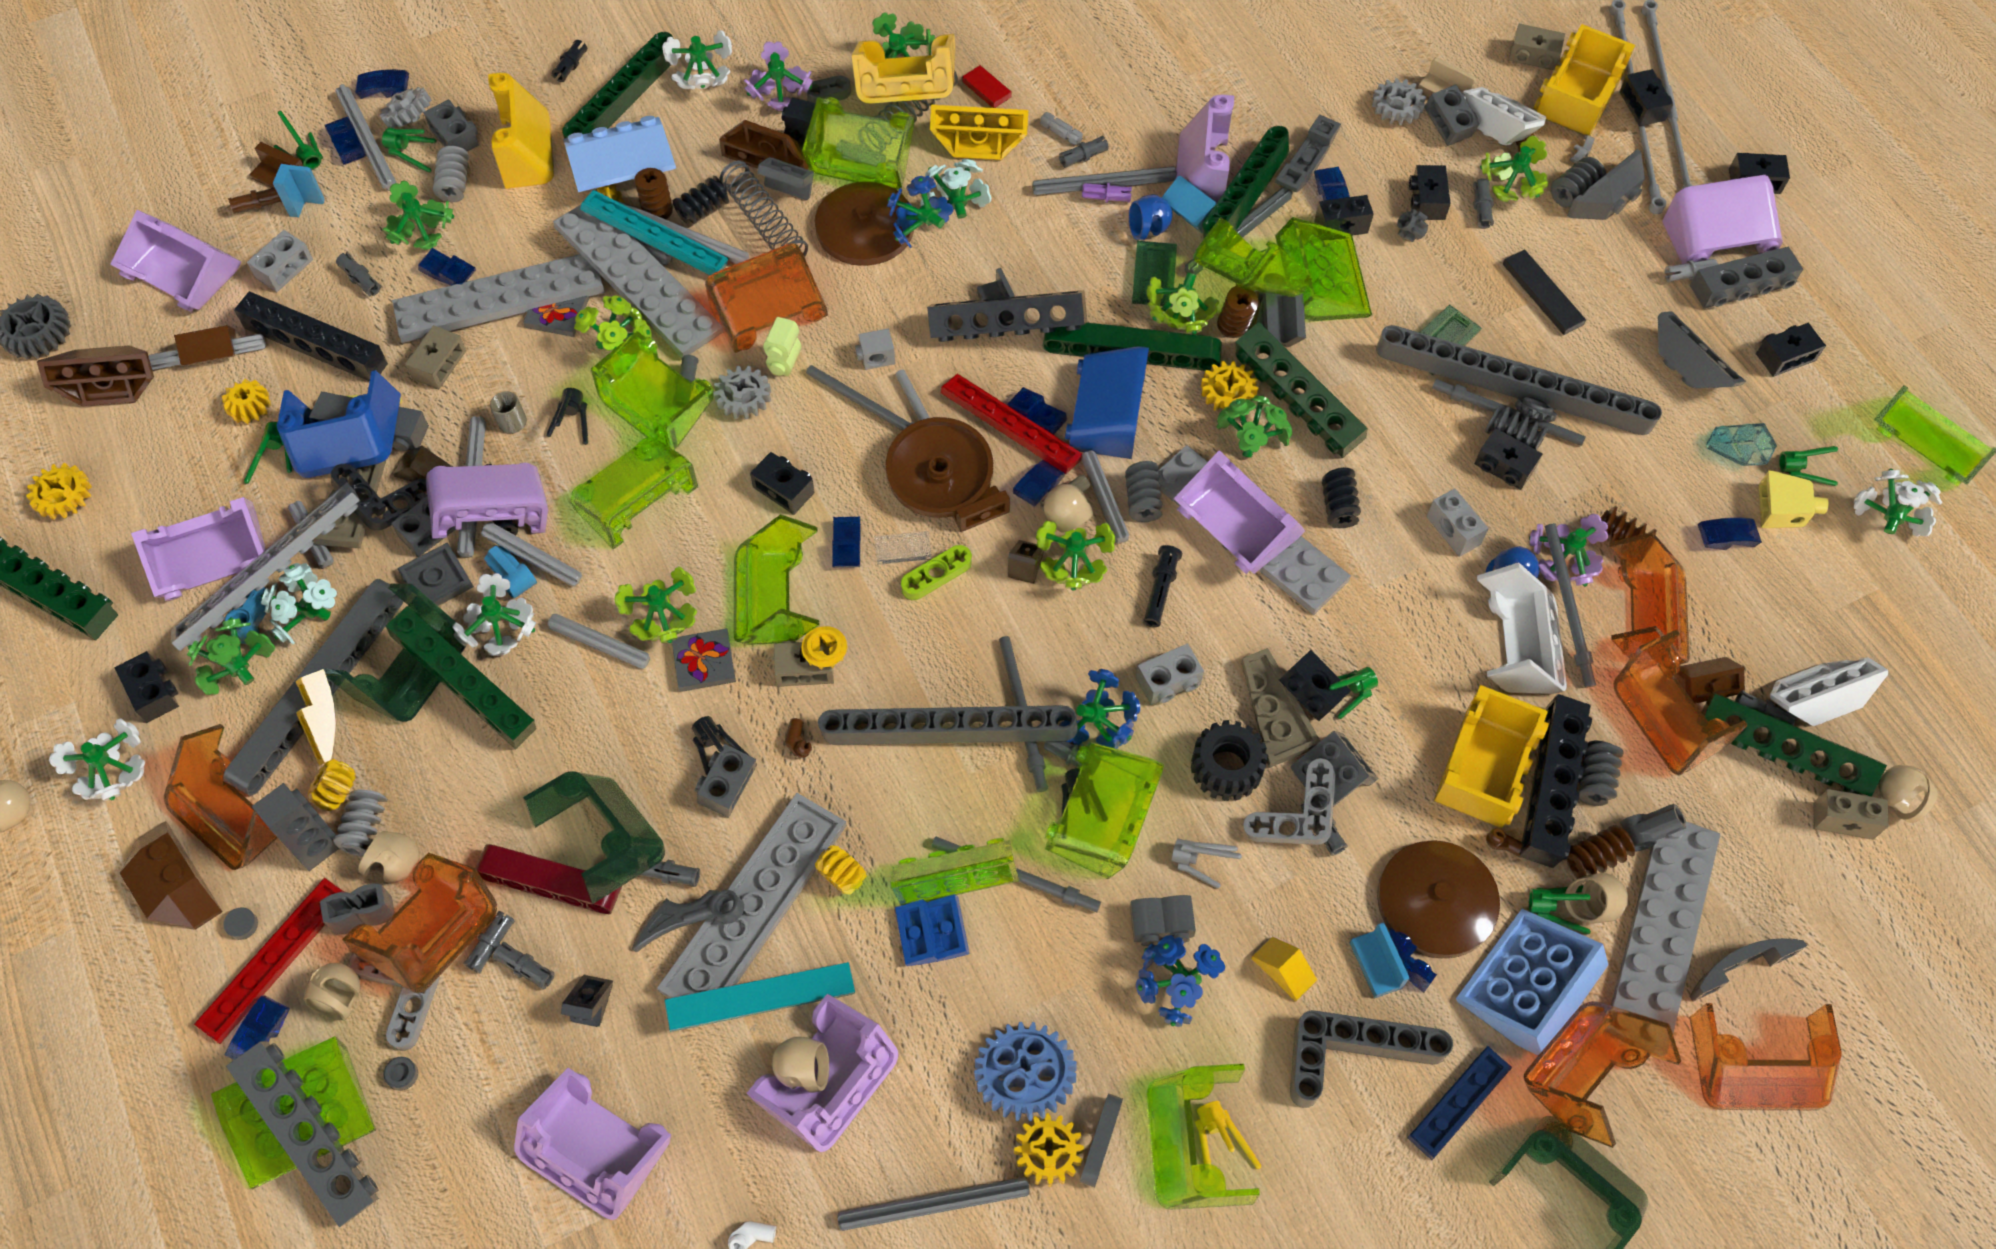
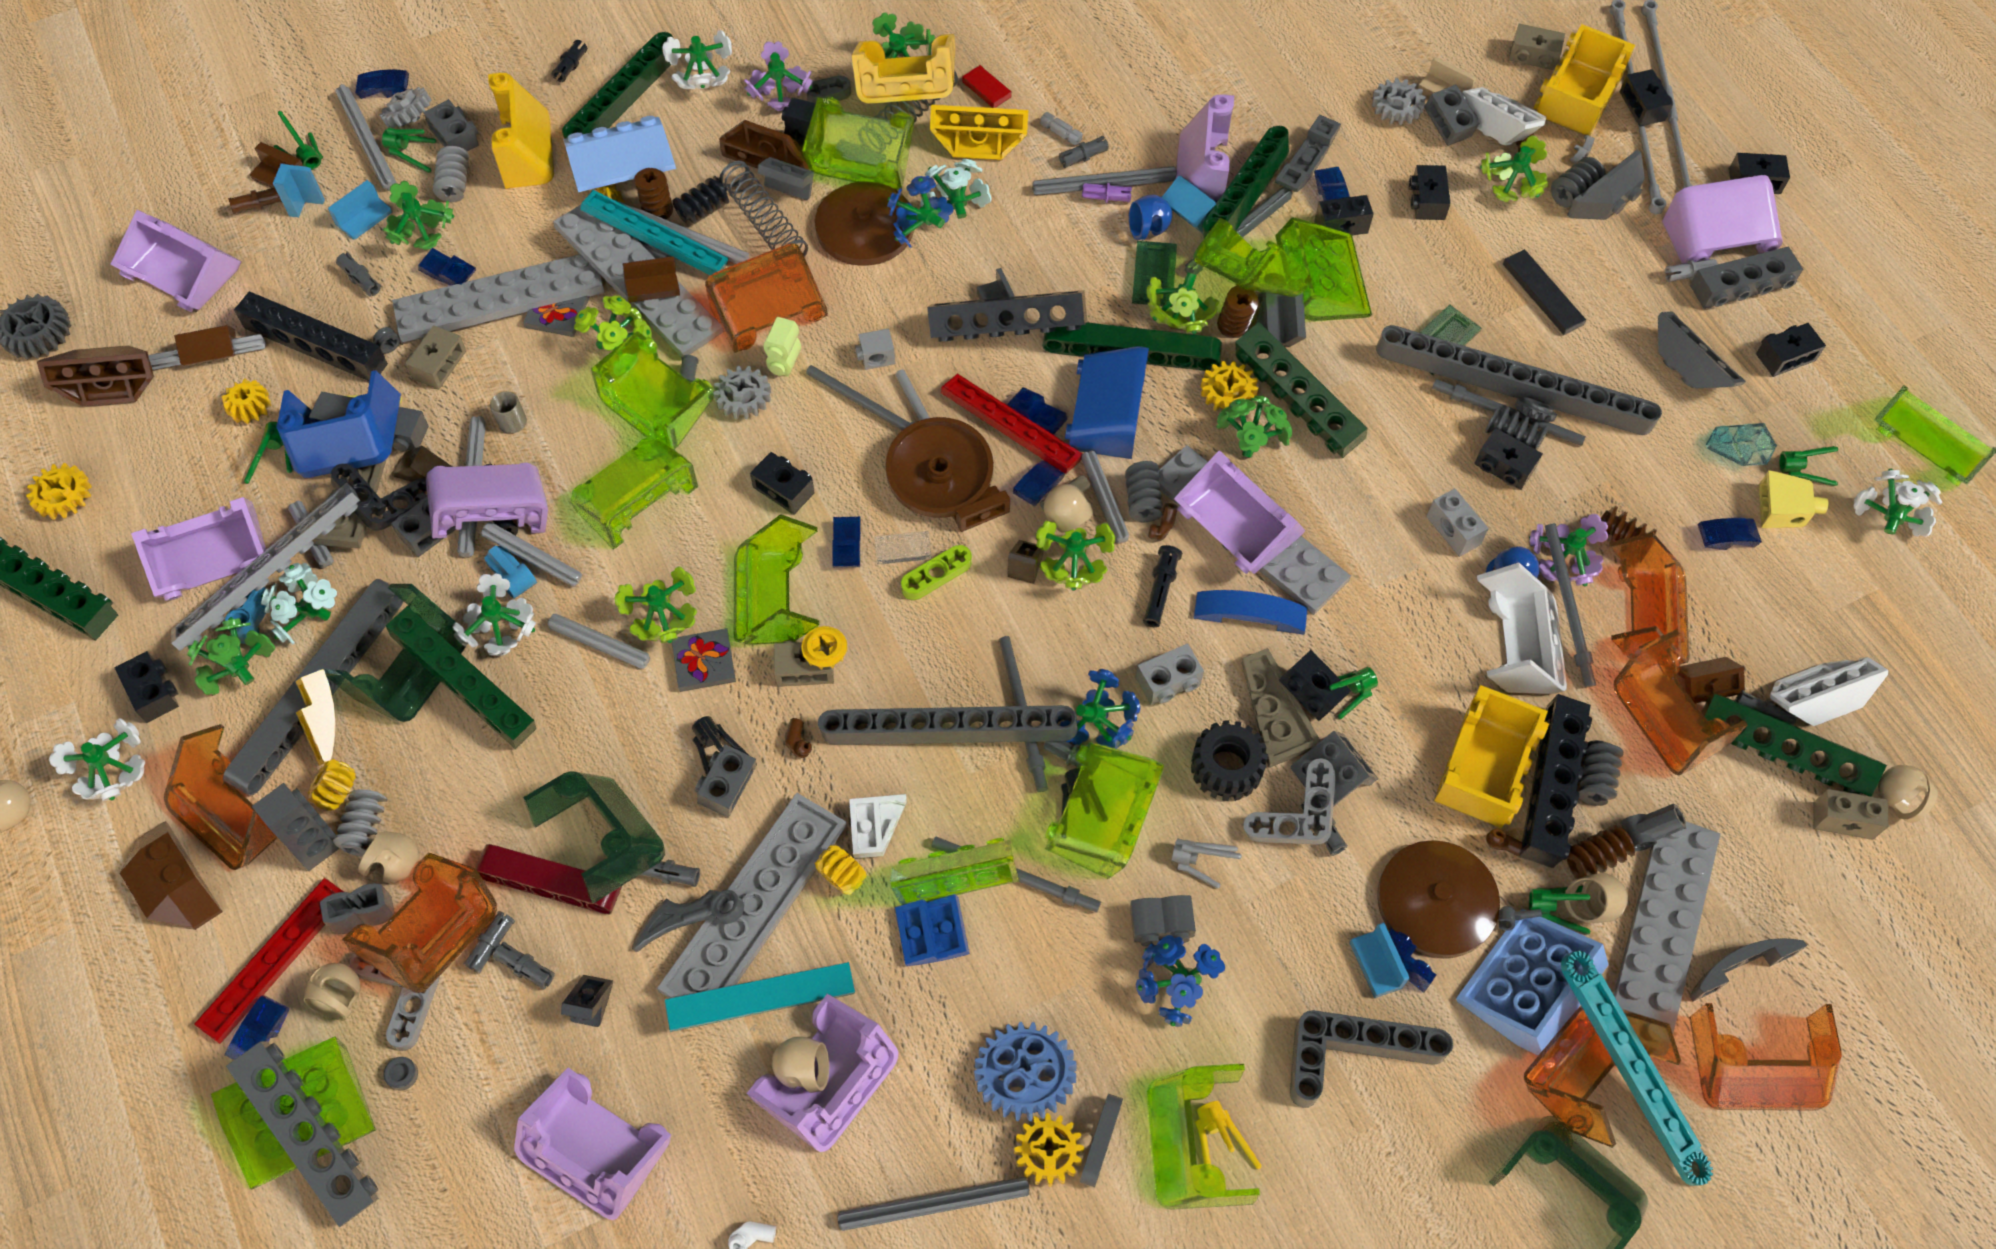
(240, 923): dark grey tile -> none
(280, 260): light grey brick -> none
(345, 140): clear blue slope -> none
(359, 210): none -> dark azure panel
(386, 339): none -> dark grey bush
(437, 575): dark grey tile -> none
(570, 404): black plant -> none
(651, 279): none -> reddish brown panel
(874, 823): none -> white wing
(1167, 522): none -> reddish brown arm
(1251, 607): none -> blue slope
(1286, 967): yellow slope -> none
(1341, 498): black piece -> none
(1412, 225): dark grey gear -> none
(1459, 1103): dark blue tile -> none
(1483, 203): dark grey pin -> none
(1508, 915): none -> dark grey hand
(1637, 1068): none -> teal plate

